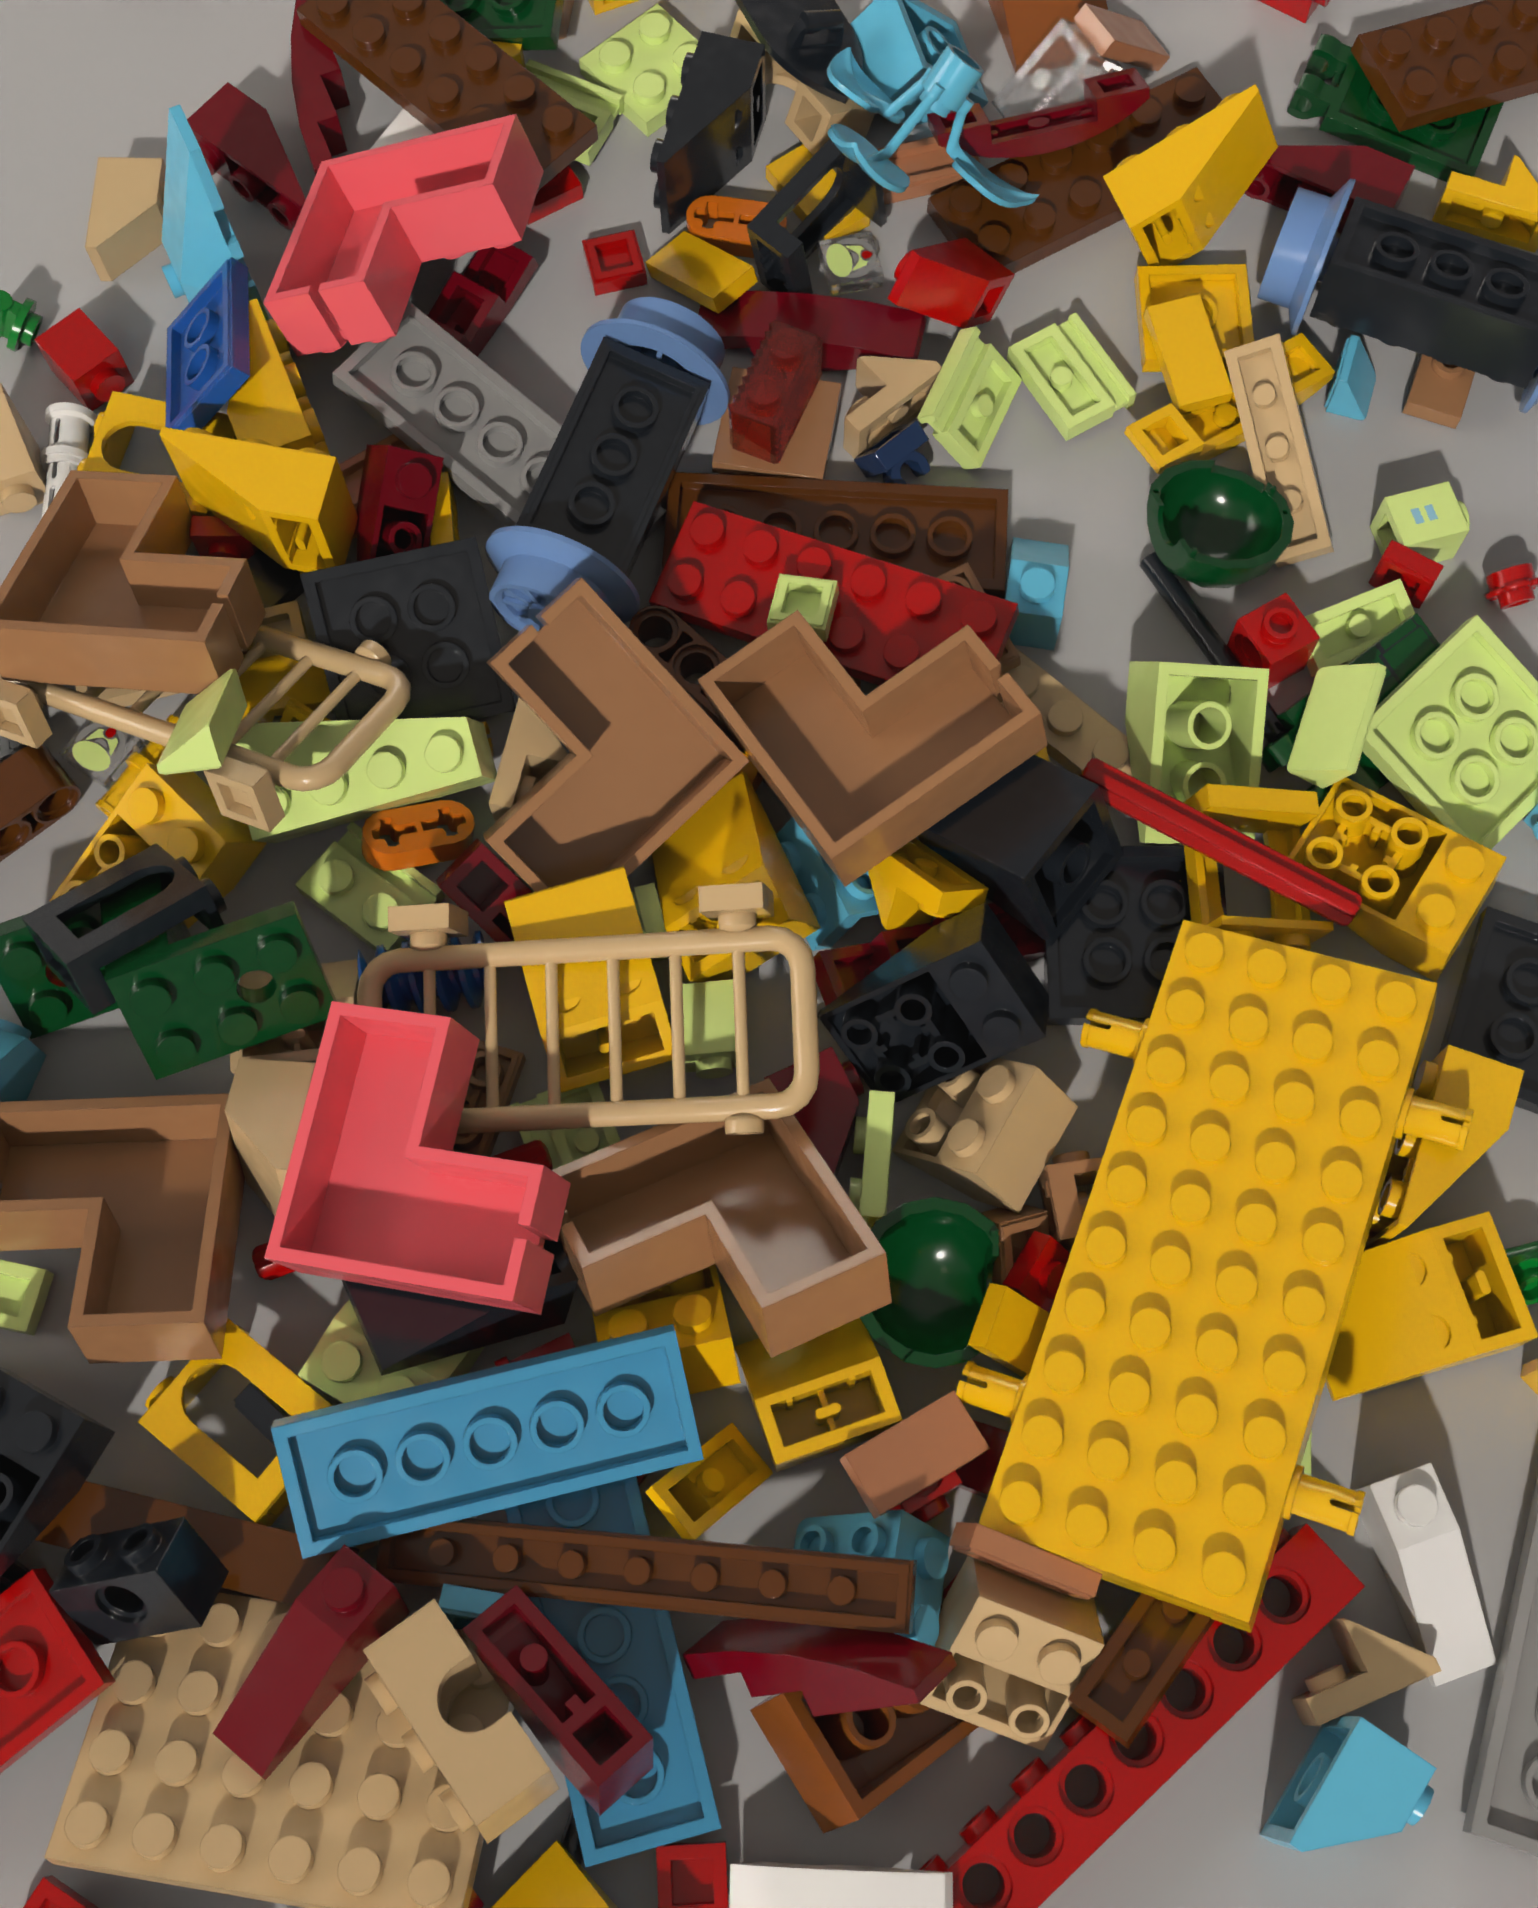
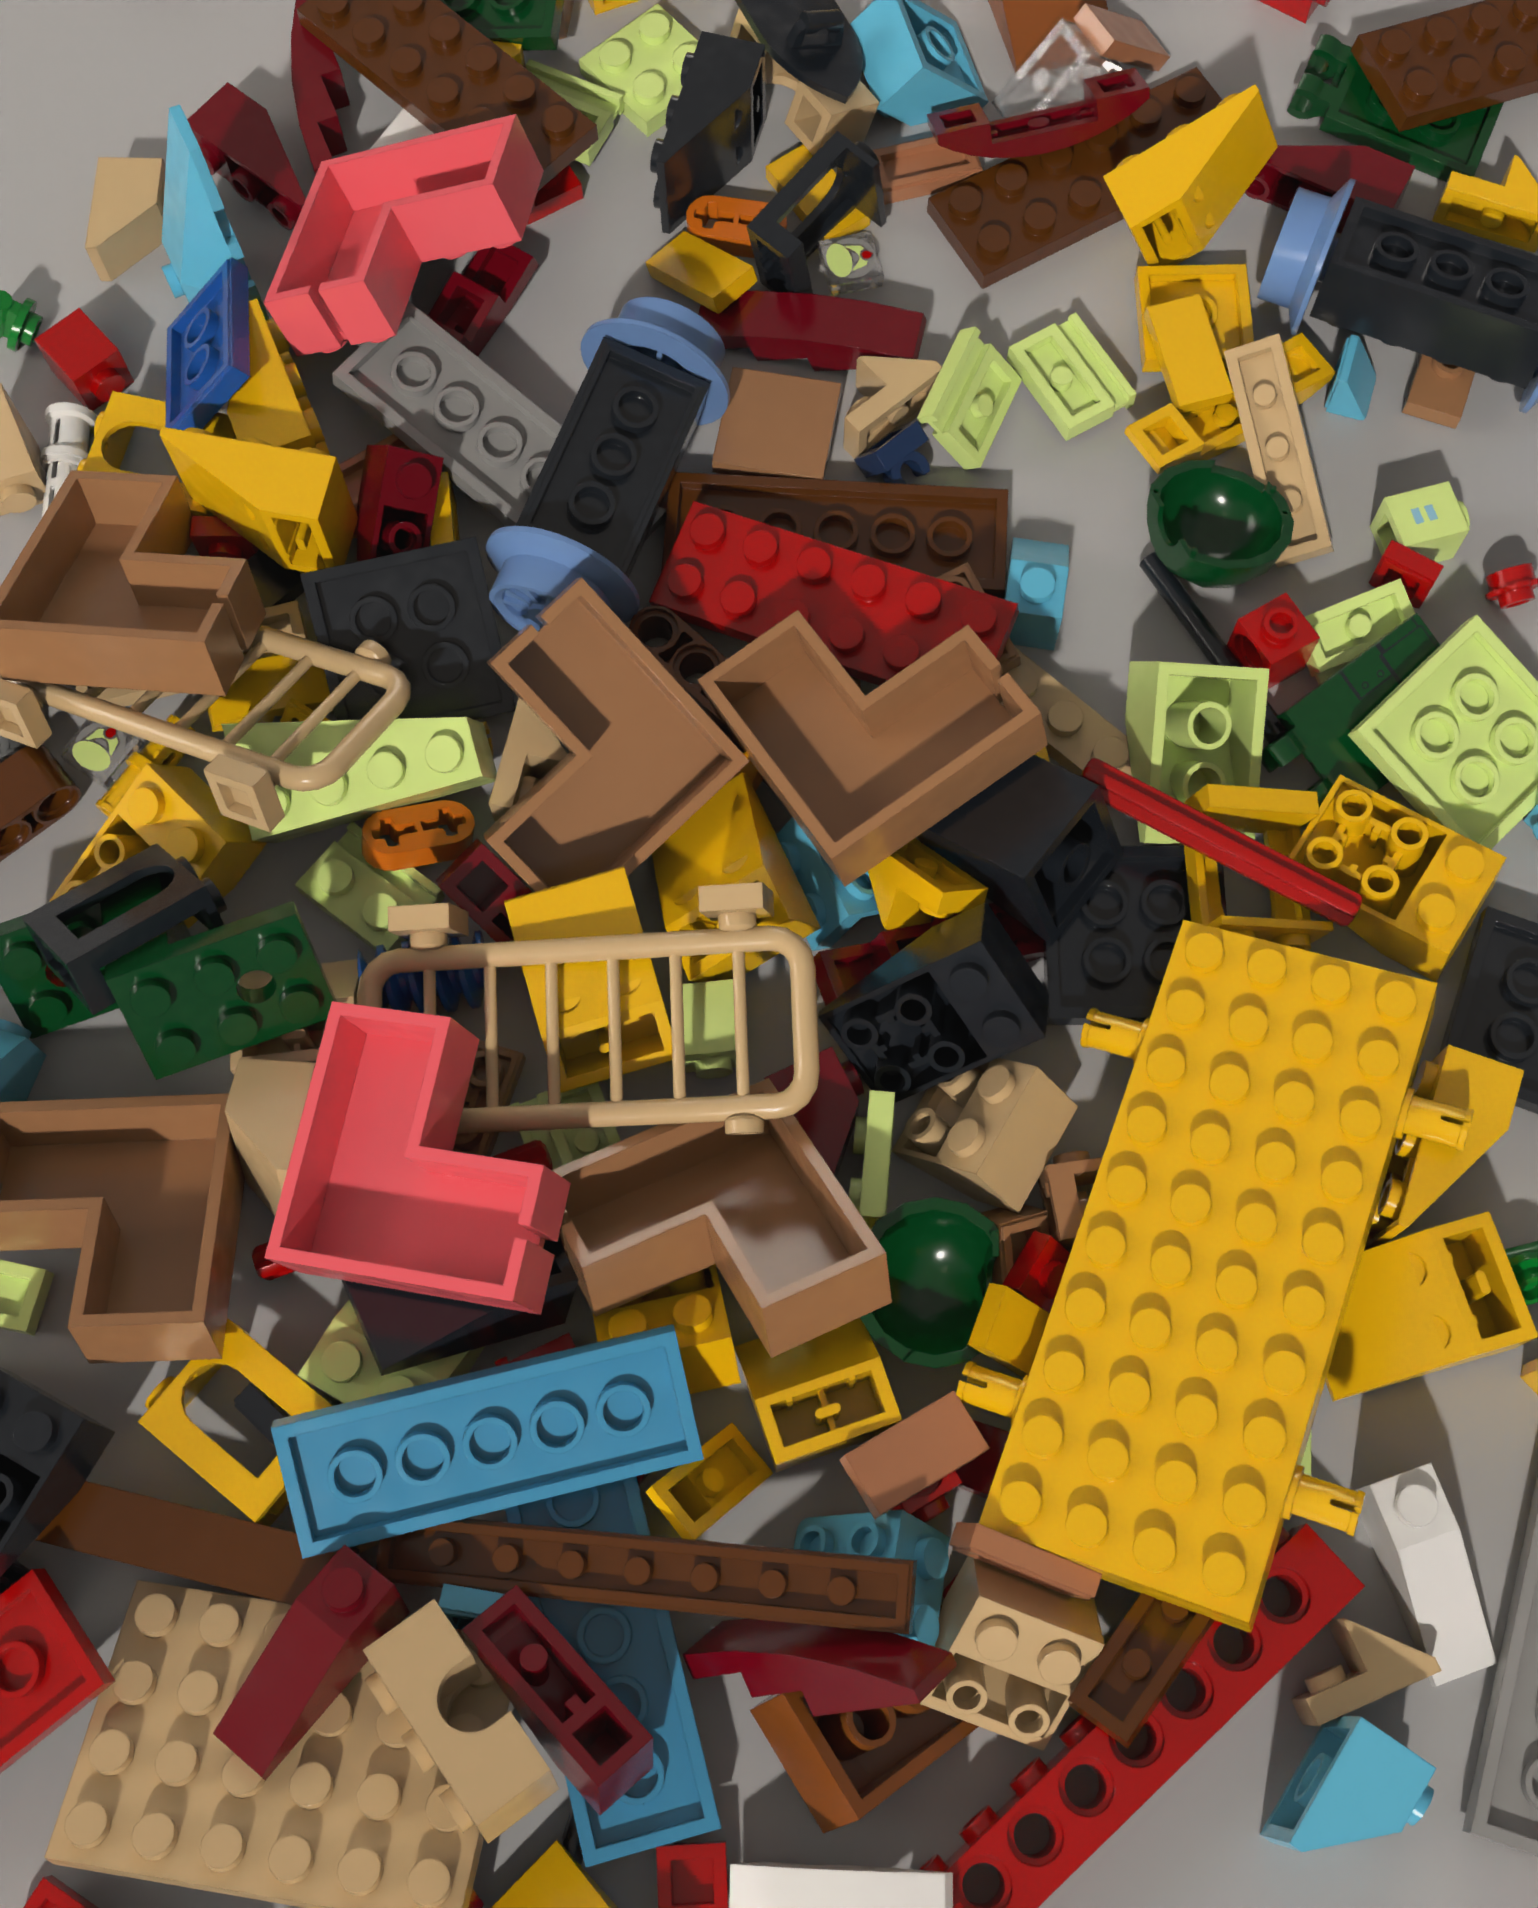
(139, 1581): black brick -> none
(205, 728): yellowish green slope -> none
(614, 262): red tile -> none
(649, 910): yellowish green tile -> none
(775, 391): clear red brick -> none
(810, 596): yellowish green tile -> none
(945, 89): medium azure plant -> none
(951, 283): red slope -> none
(1336, 722): yellowish green slope -> none

